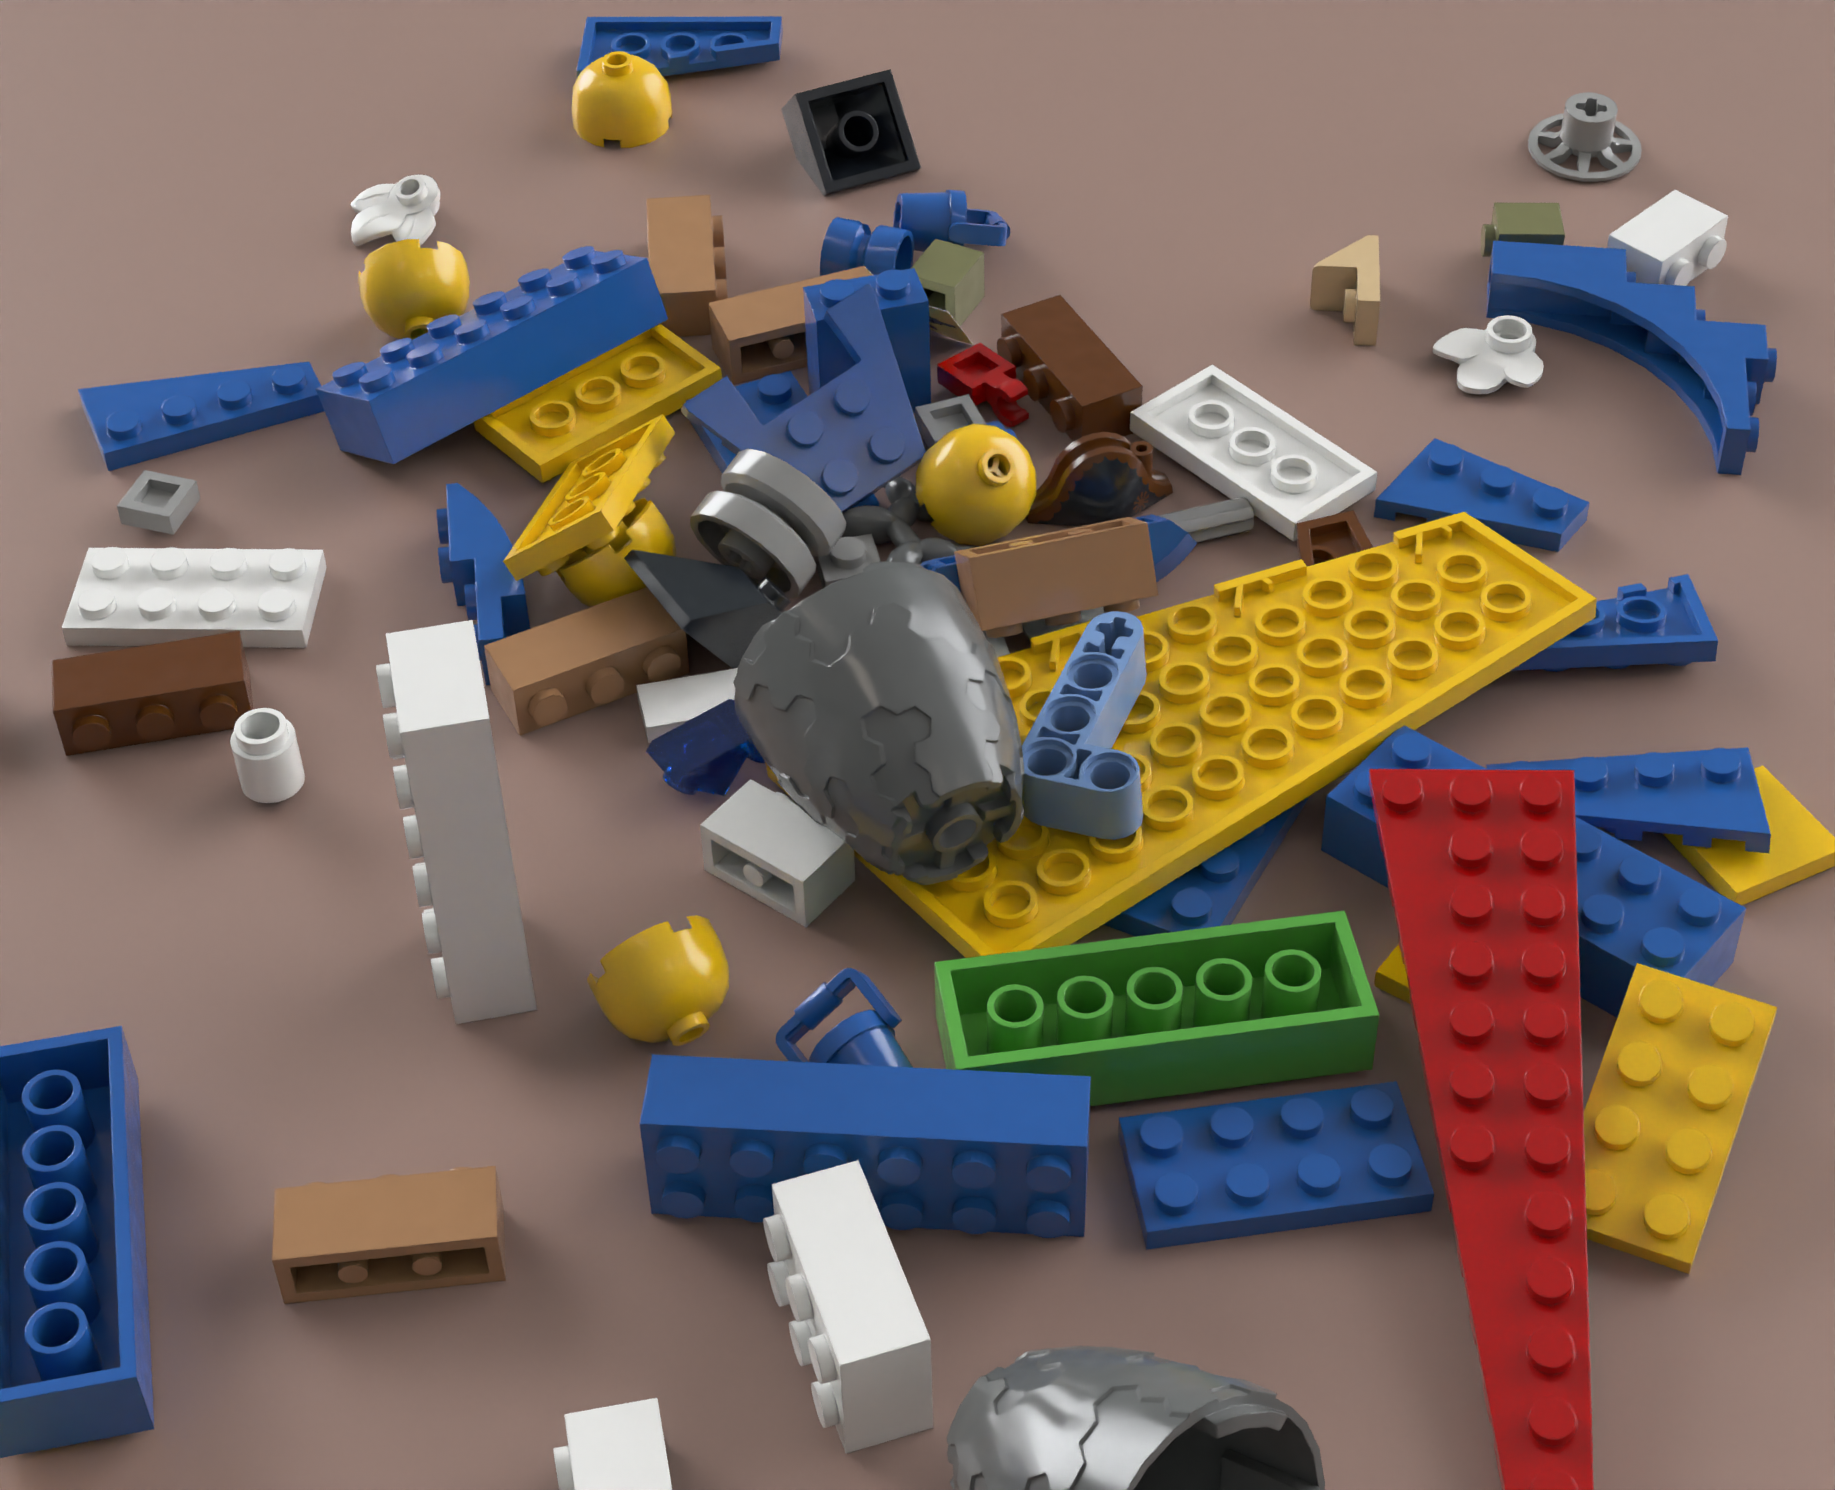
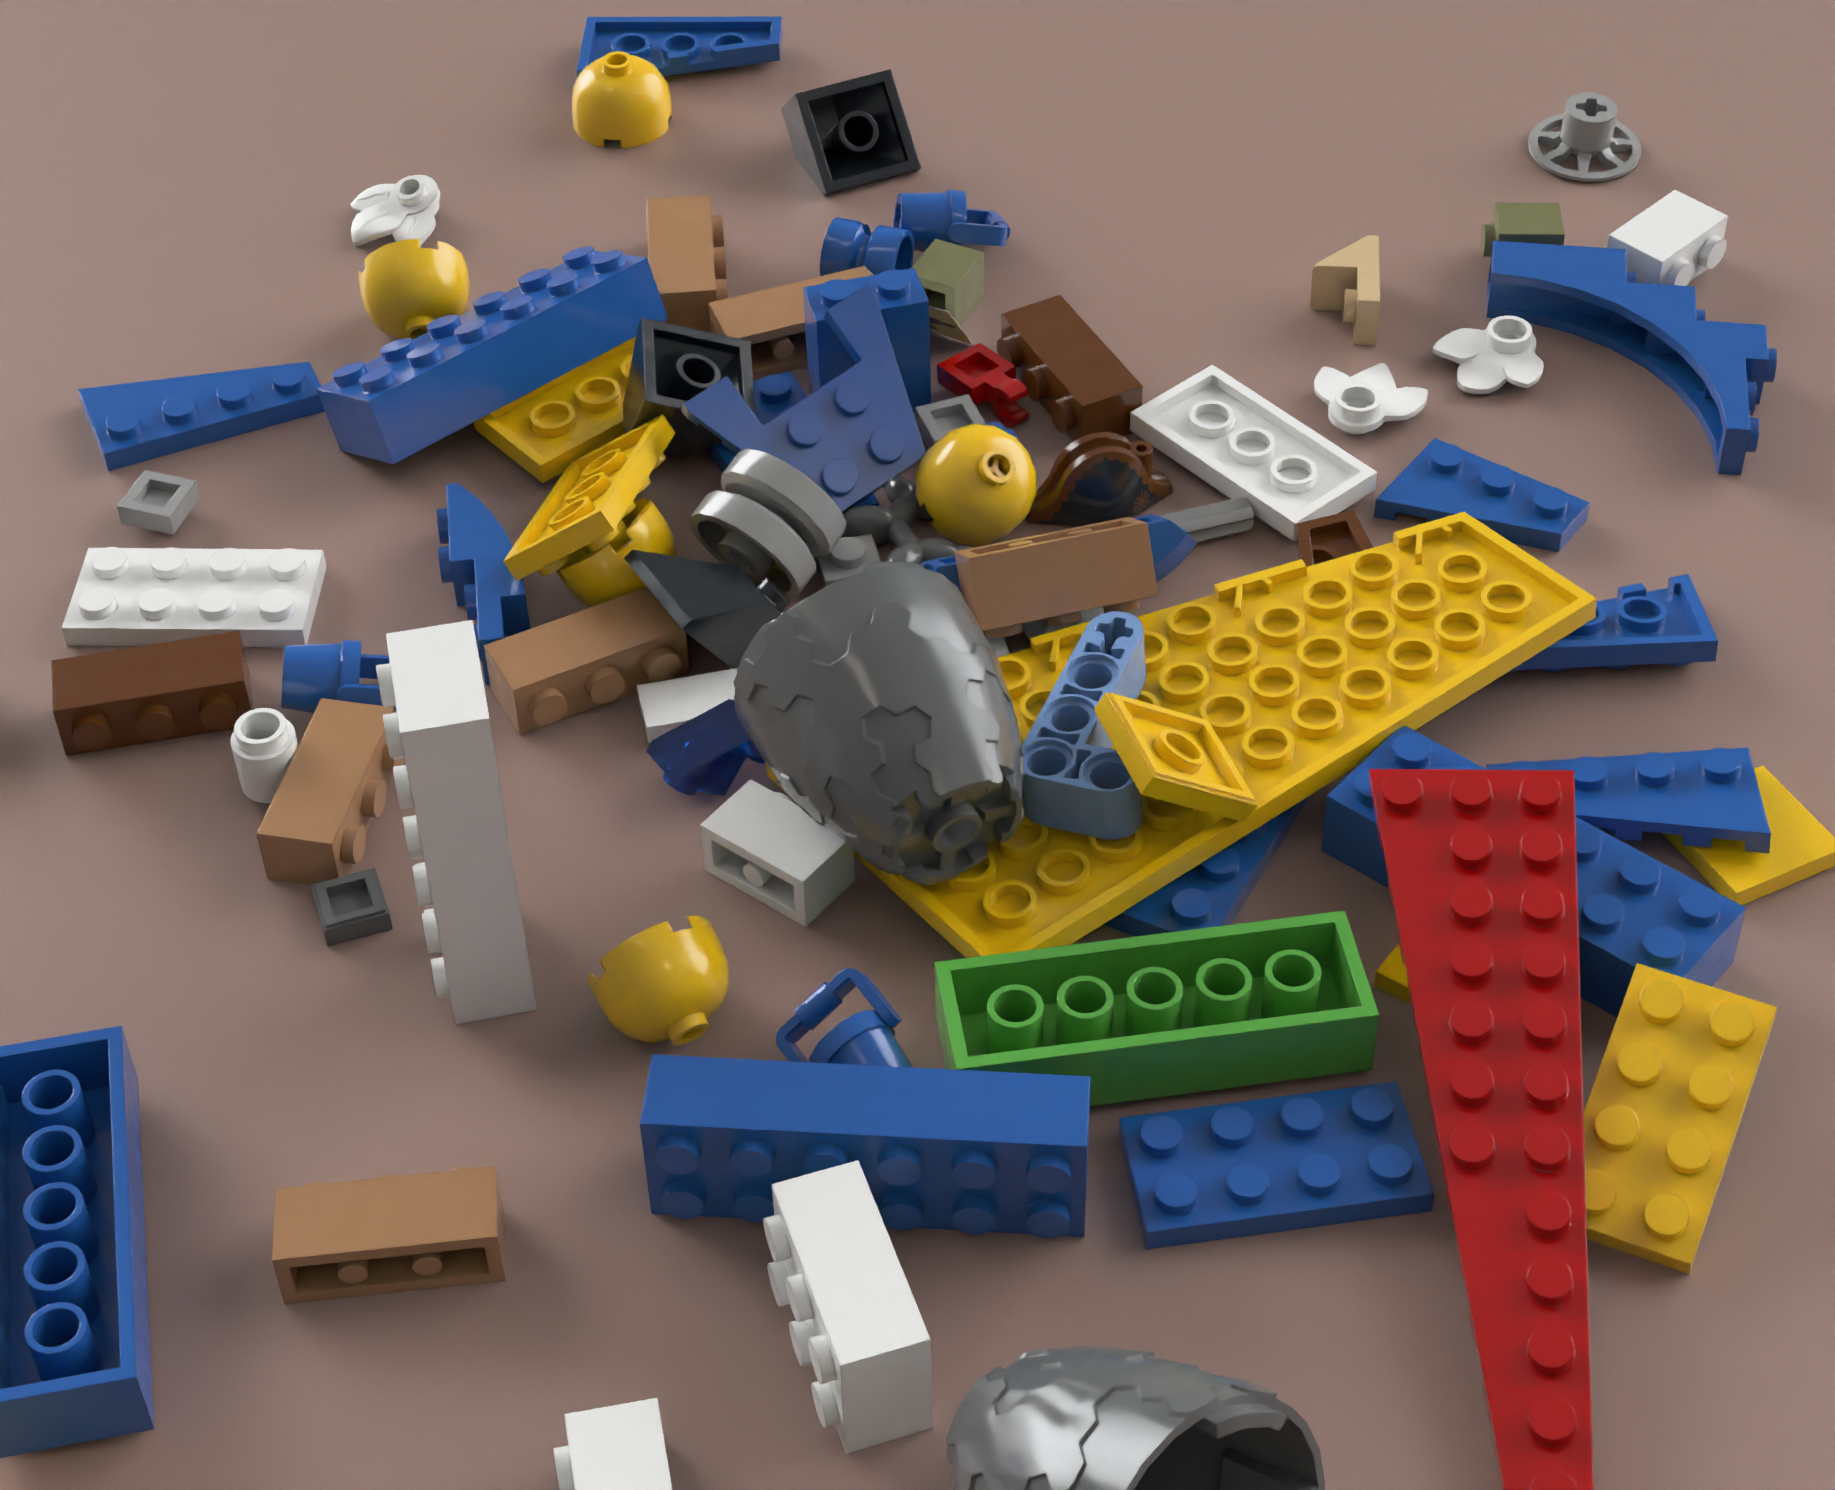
(328, 673): none -> blue piece
(328, 795): none -> medium nougat brick
(351, 907): none -> dark grey tile
(674, 366): none -> black slope
(1175, 757): none -> yellow tile
(1367, 398): none -> white plate

